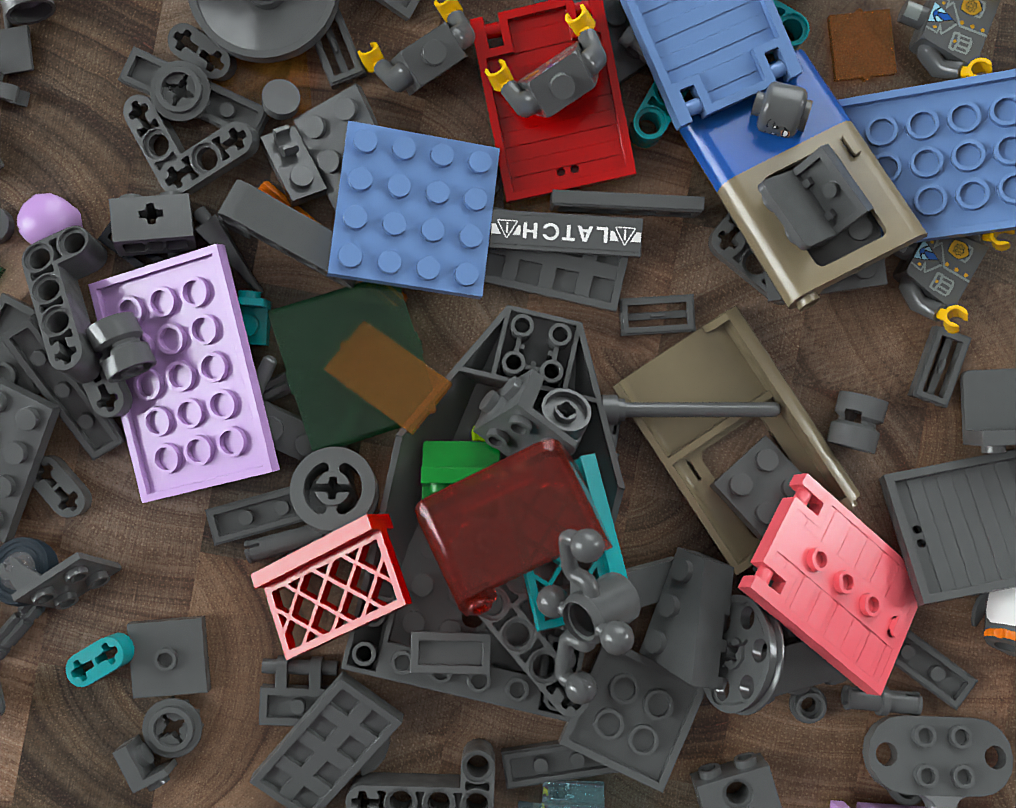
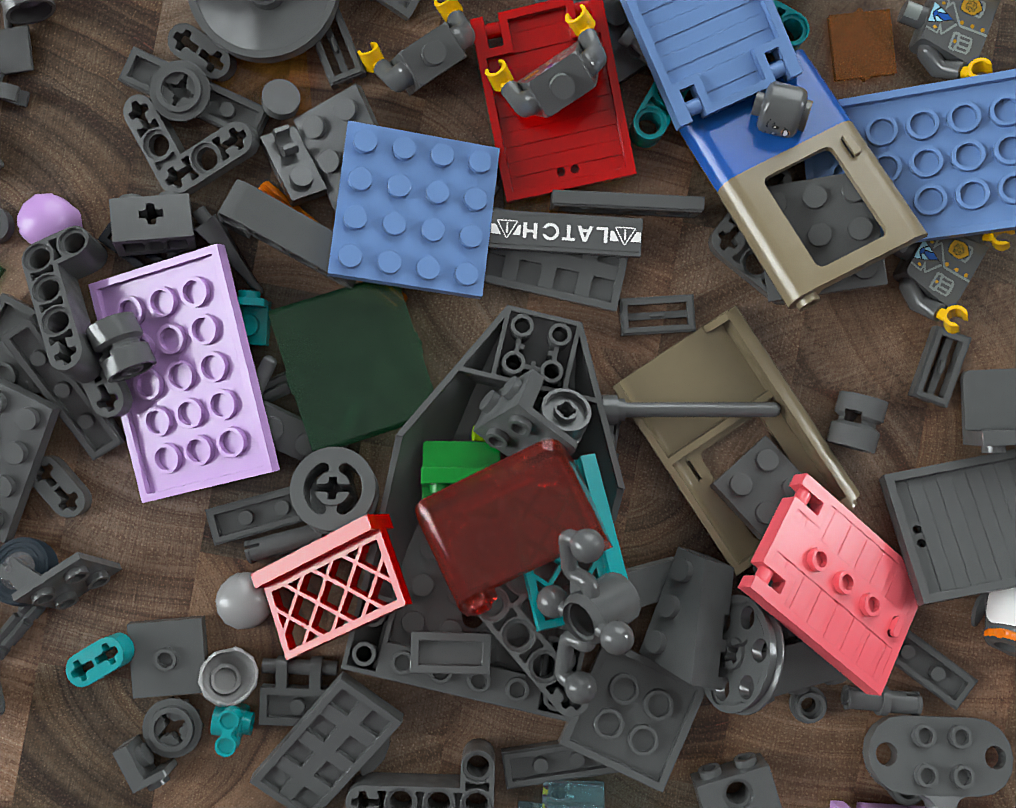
(228, 677): none -> light grey hair
(231, 725): none -> teal plate
(241, 603): none -> light grey hair
(388, 377): clear orange piece -> none
(815, 199): dark grey bracket -> none

